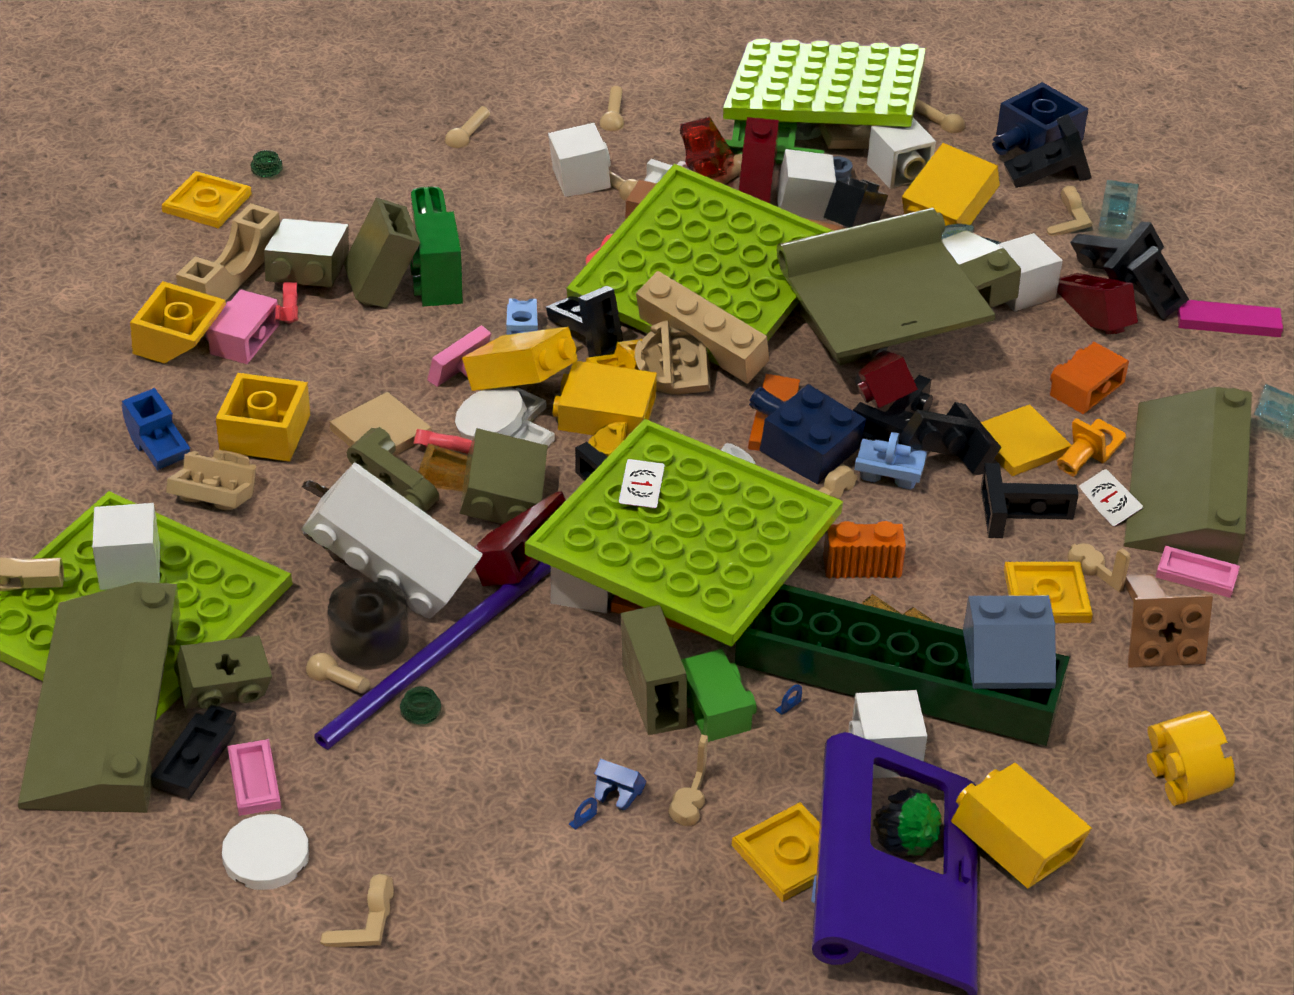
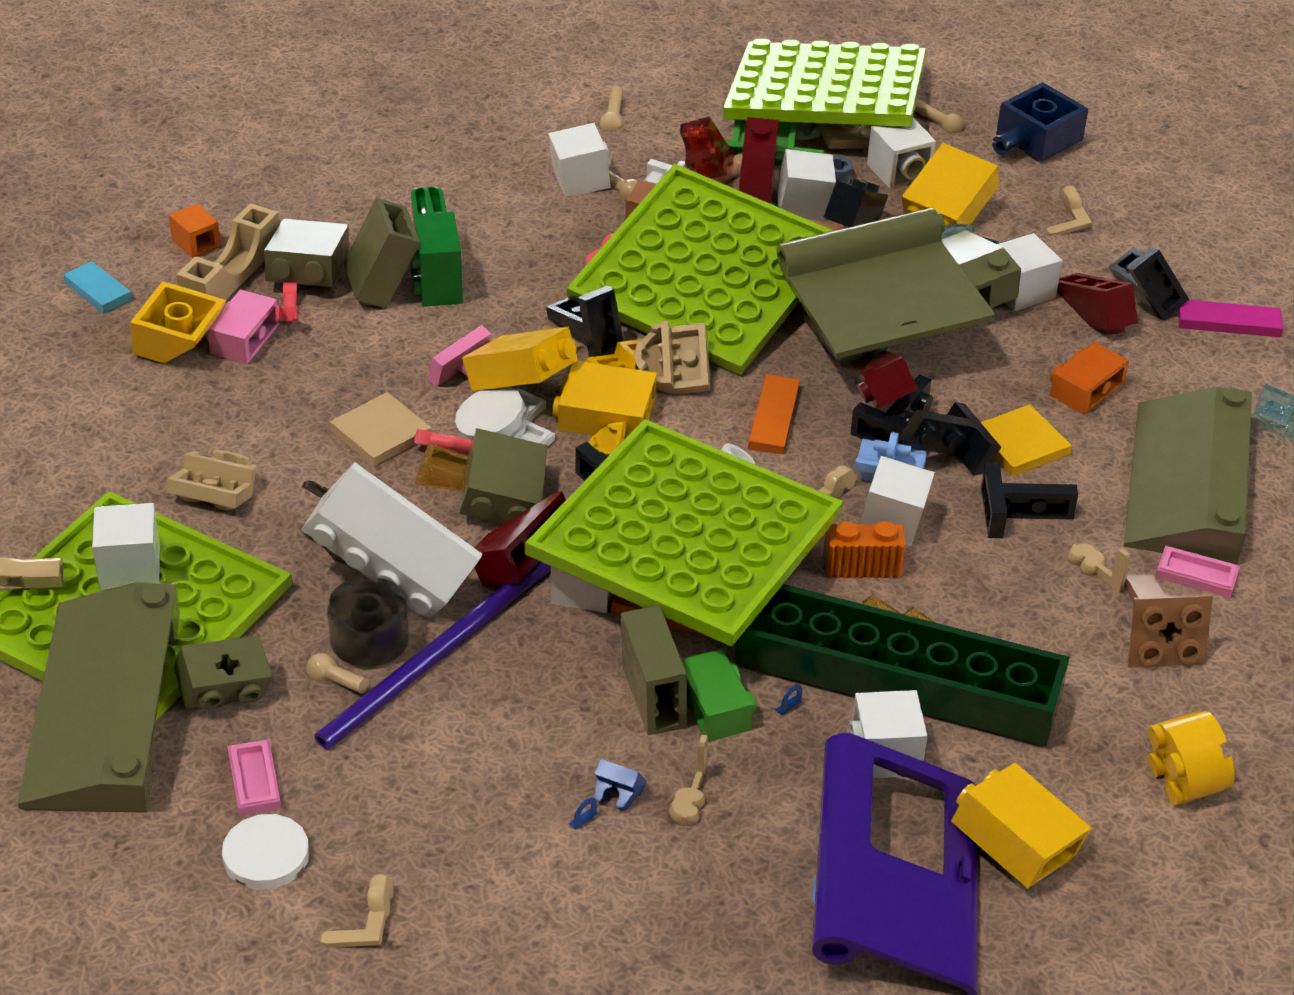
(97, 287): none -> medium azure tile
(152, 428): blue brick -> none
(194, 230): none -> orange brick
(195, 752): black hinge -> none
(206, 199): yellow tile -> none
(263, 416): yellow brick -> none
(266, 164): clear green plate -> none
(375, 455): olive beam -> none
(420, 705): clear green plate -> none
(460, 136): tan bar -> none
(521, 316): light blue leg -> none
(641, 483): white sticker -> none
(731, 341): tan arch -> none
(783, 850): yellow tile -> none
(808, 431): dark blue brick -> none
(897, 496): none -> white head
(908, 823): piece -> none
(1010, 642): sand blue slope -> none
(1051, 157): black bracket -> none
(1059, 580): yellow tile -> none
(1089, 442): light orange bracket -> none
(1110, 497): white sticker -> none
(1116, 253): black bracket -> none
(1118, 207): clear light blue brick -> none

